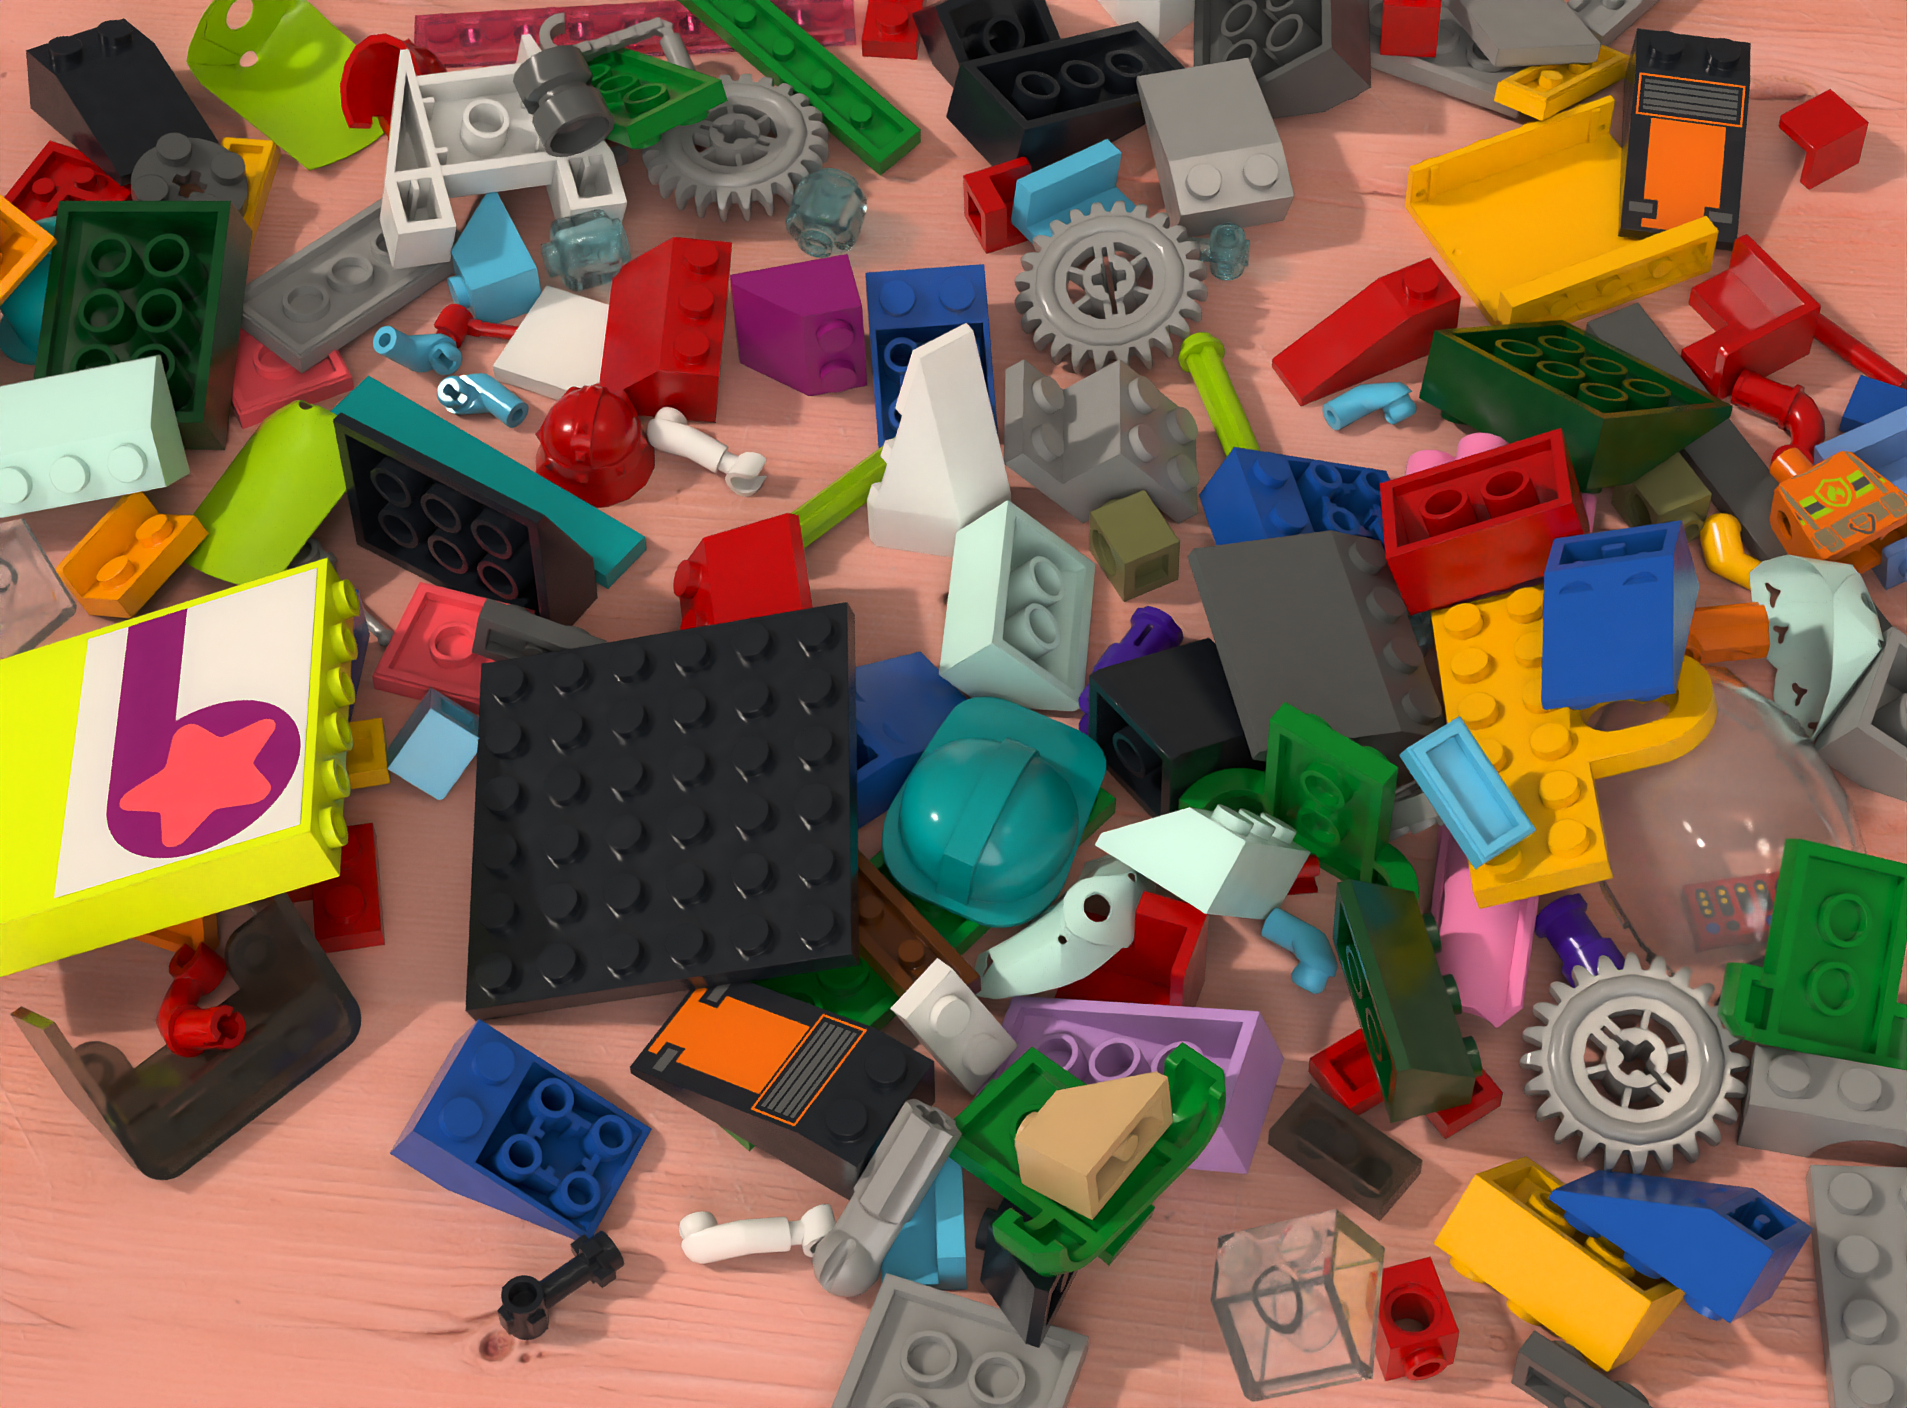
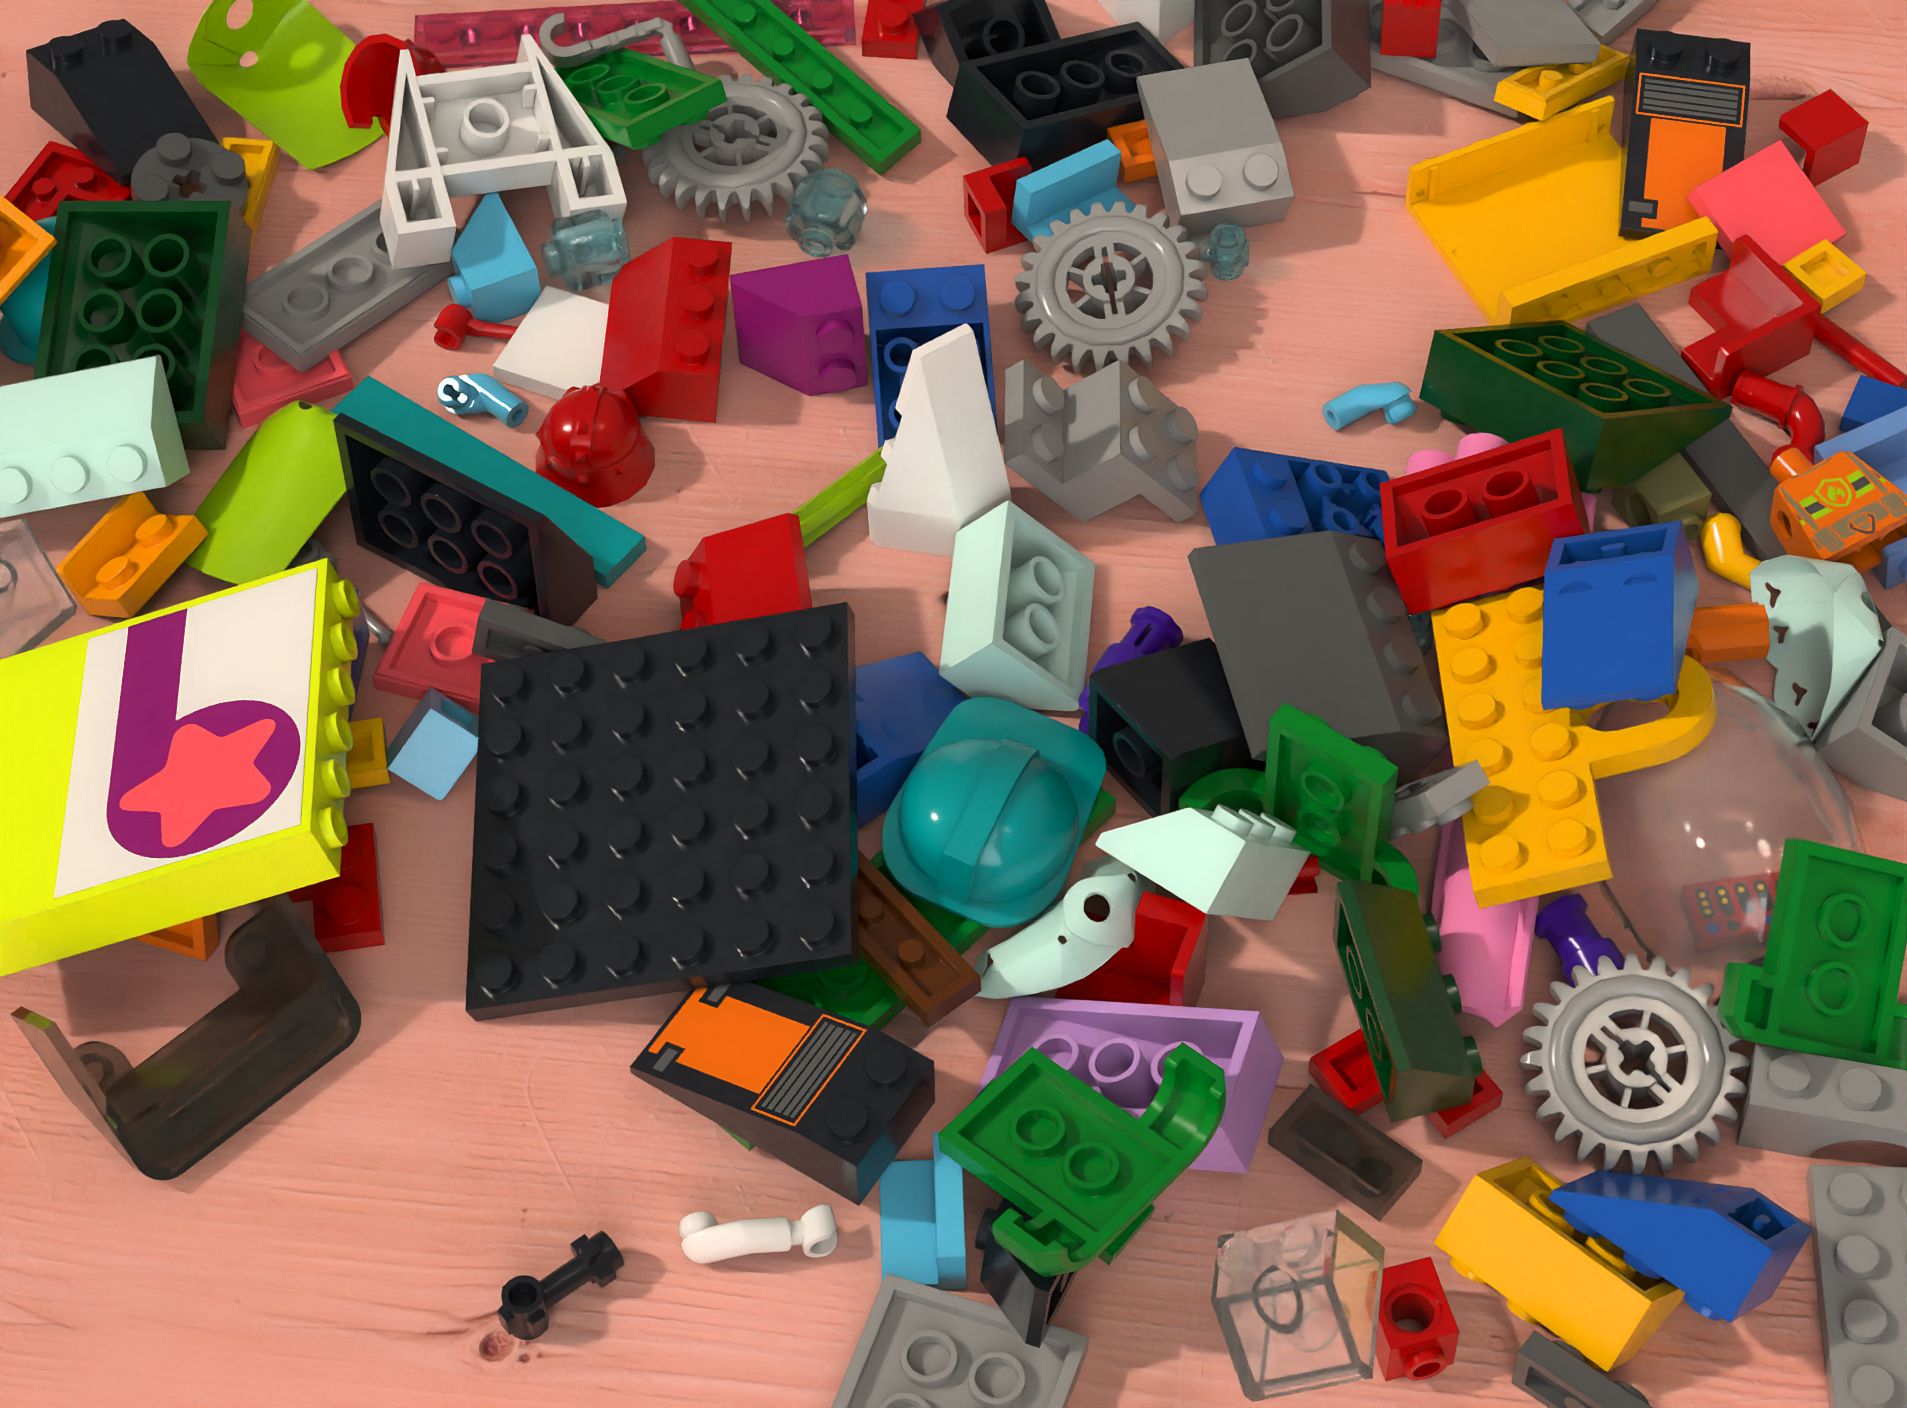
(185, 1025): red piece -> none
(418, 352): medium azure arm -> none
(520, 1135): blue slope -> none
(563, 102): dark grey wheel -> none
(673, 435): white arm -> none
(885, 1198): light grey piece -> none
(954, 1026): white plate -> none
(1092, 1139): tan slope -> none
(1134, 545): olive brick -> none
(1137, 155): none -> orange plate
(1202, 357): lime axle -> none
(1308, 945): medium azure arm -> none
(1371, 333): red slope -> none
(1467, 792): medium azure tile -> none
(1770, 203): none -> coral tile
(1826, 274): none -> yellow plate

